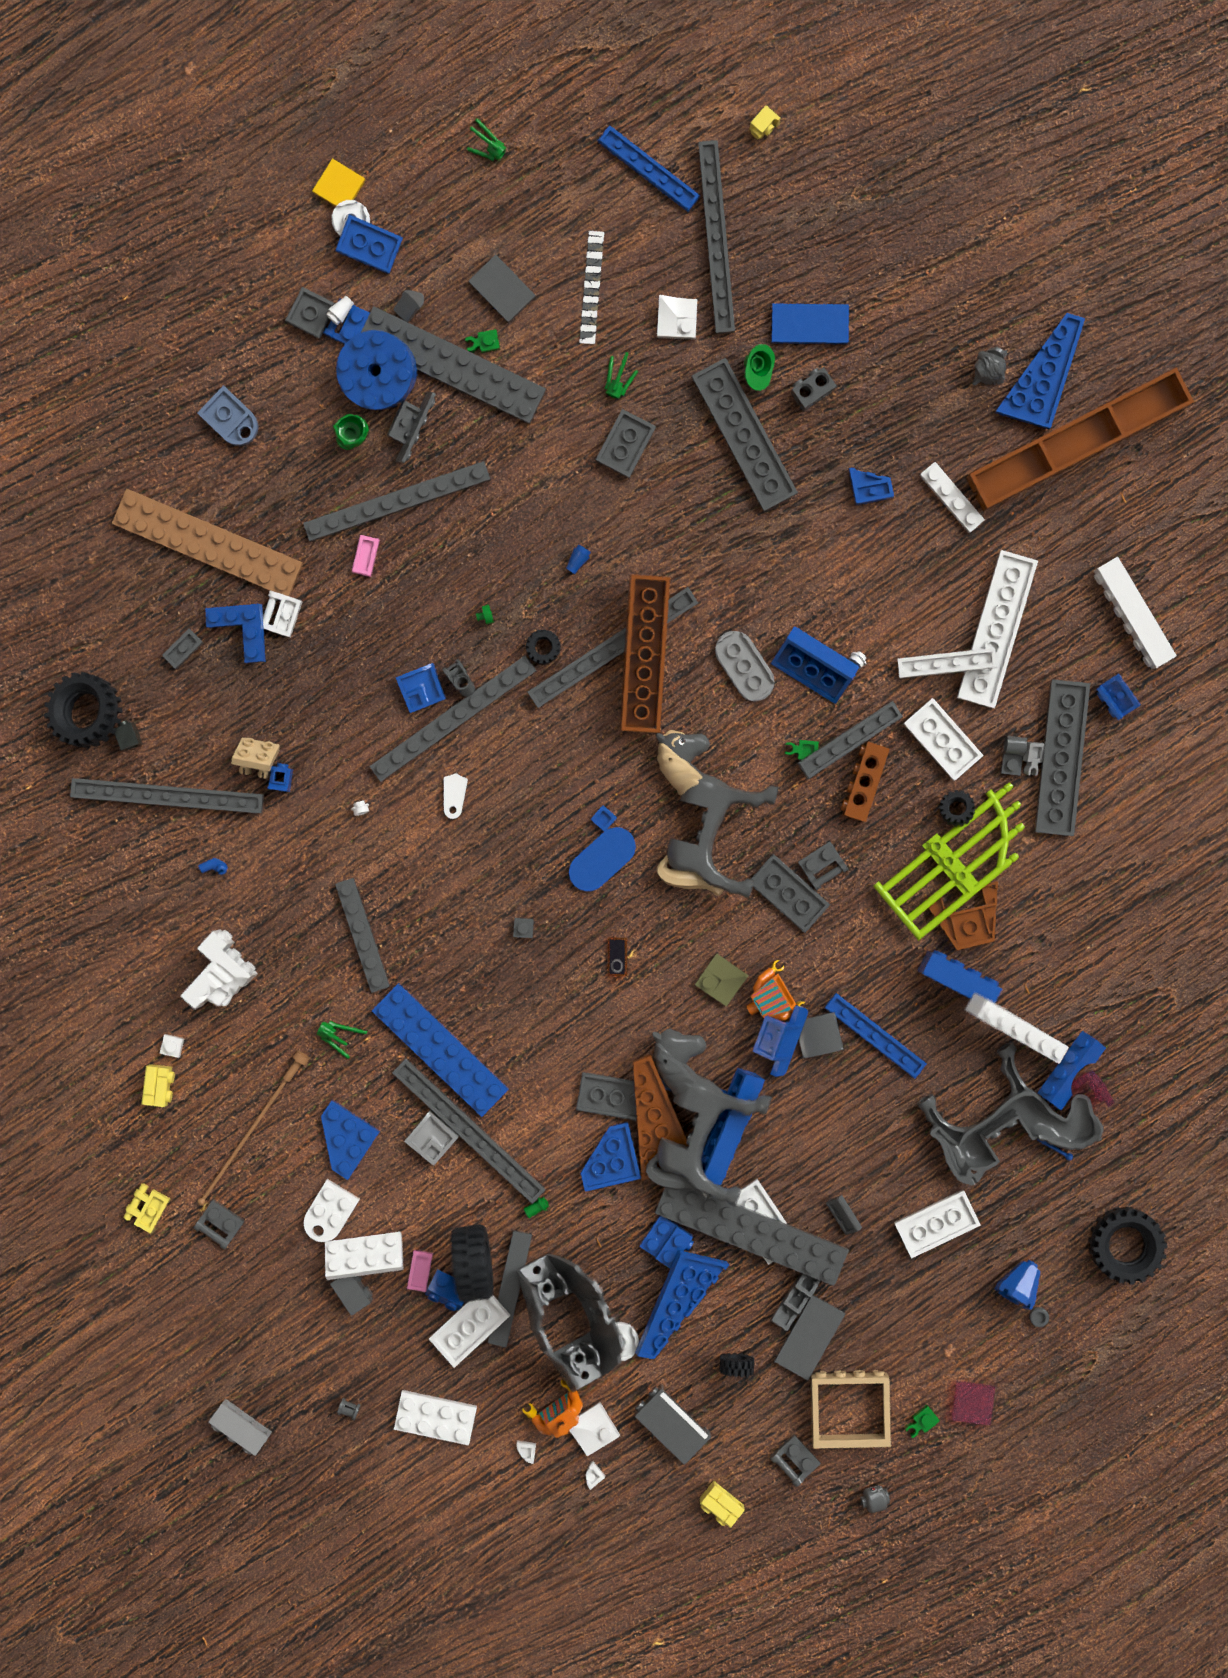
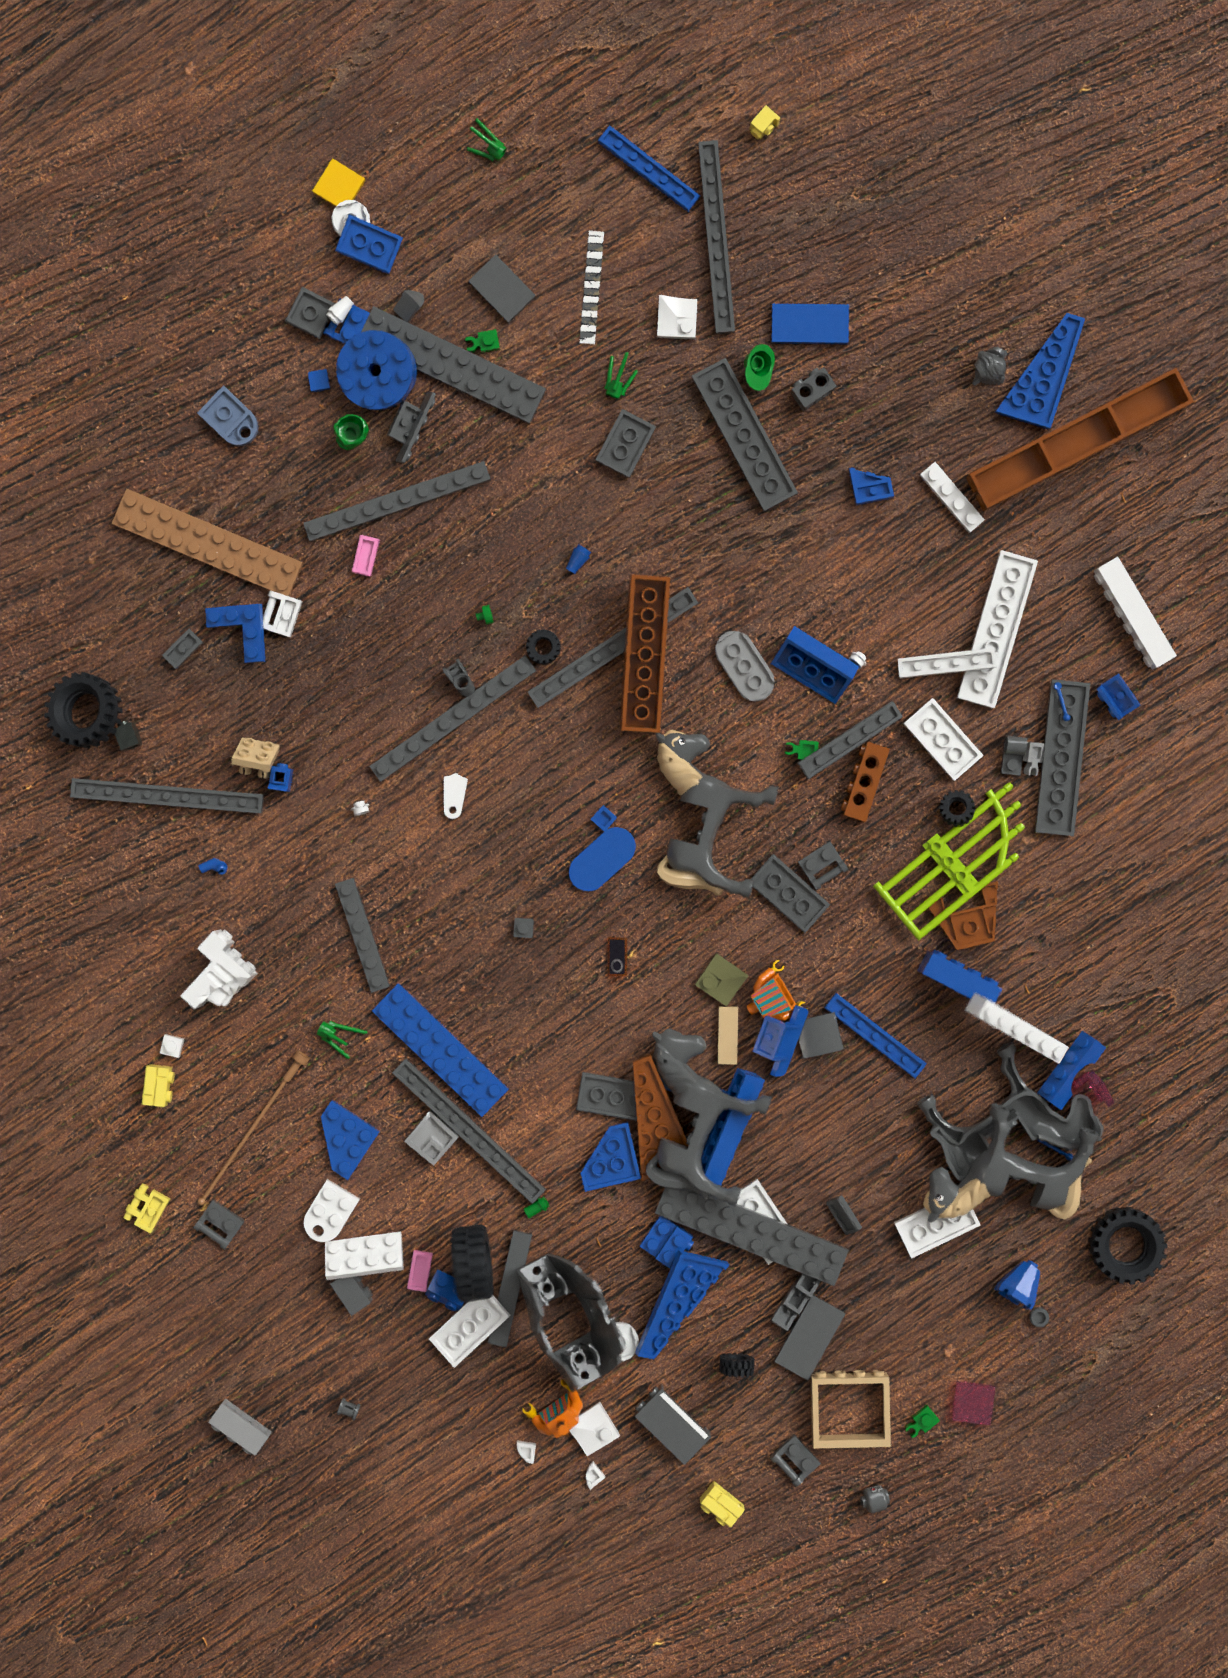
(319, 380): none -> blue tile
(421, 688): blue plate -> none
(435, 1417): white plate -> none
(727, 1035): none -> tan tile
(1056, 1188): none -> dark grey animal
(1057, 686): none -> blue hinge

